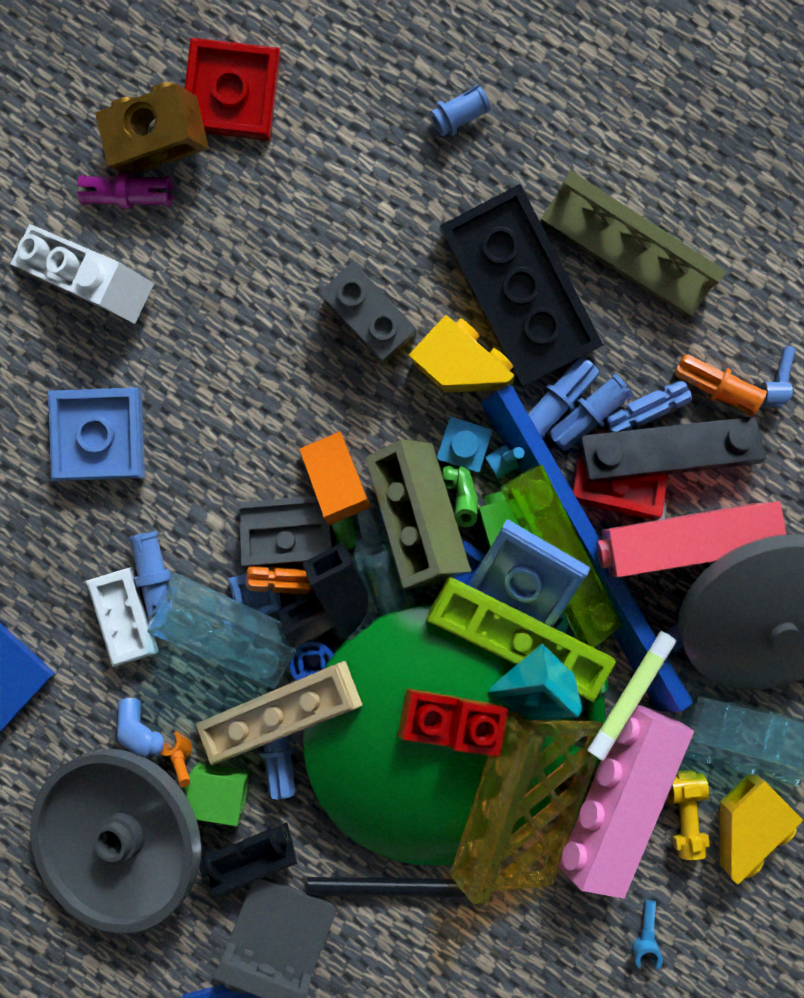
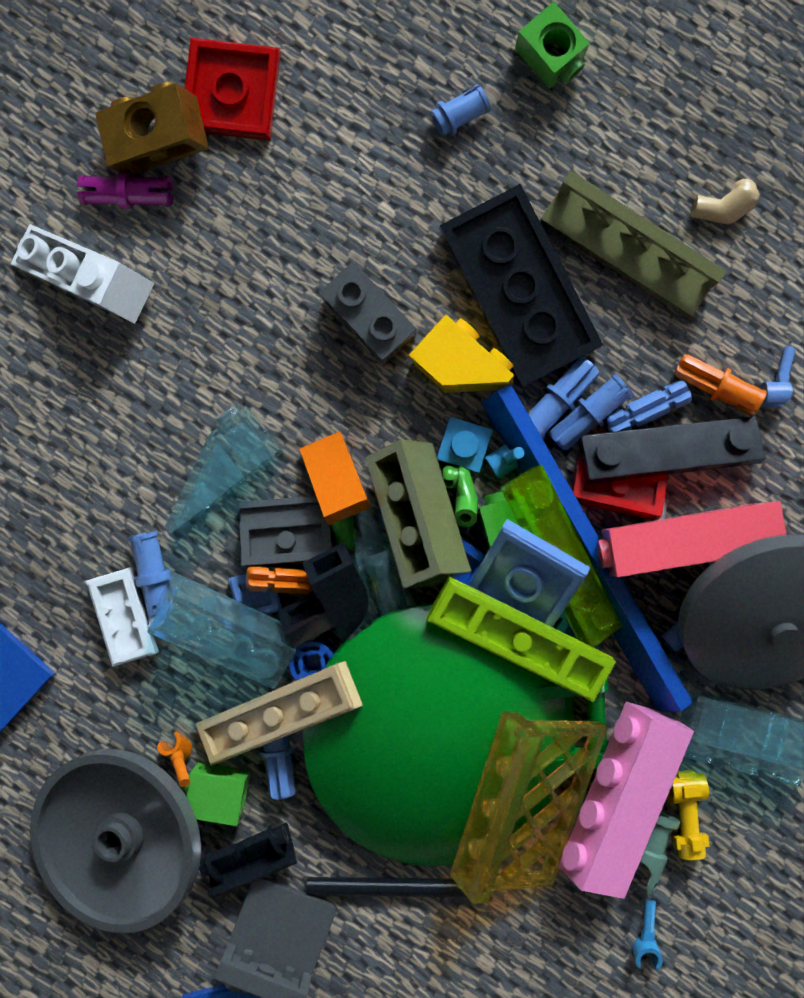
(96, 434): medium blue plate -> none
(133, 734): medium blue arm -> none
(226, 461): none -> clear light blue slope
(453, 722): red slope -> none
(539, 688): teal slope -> none
(552, 28): none -> bright green brick
(632, 695): yellowish green bar -> none
(654, 852): none -> sand green piece
(729, 208): none -> tan arm
(752, 826): yellow slope -> none

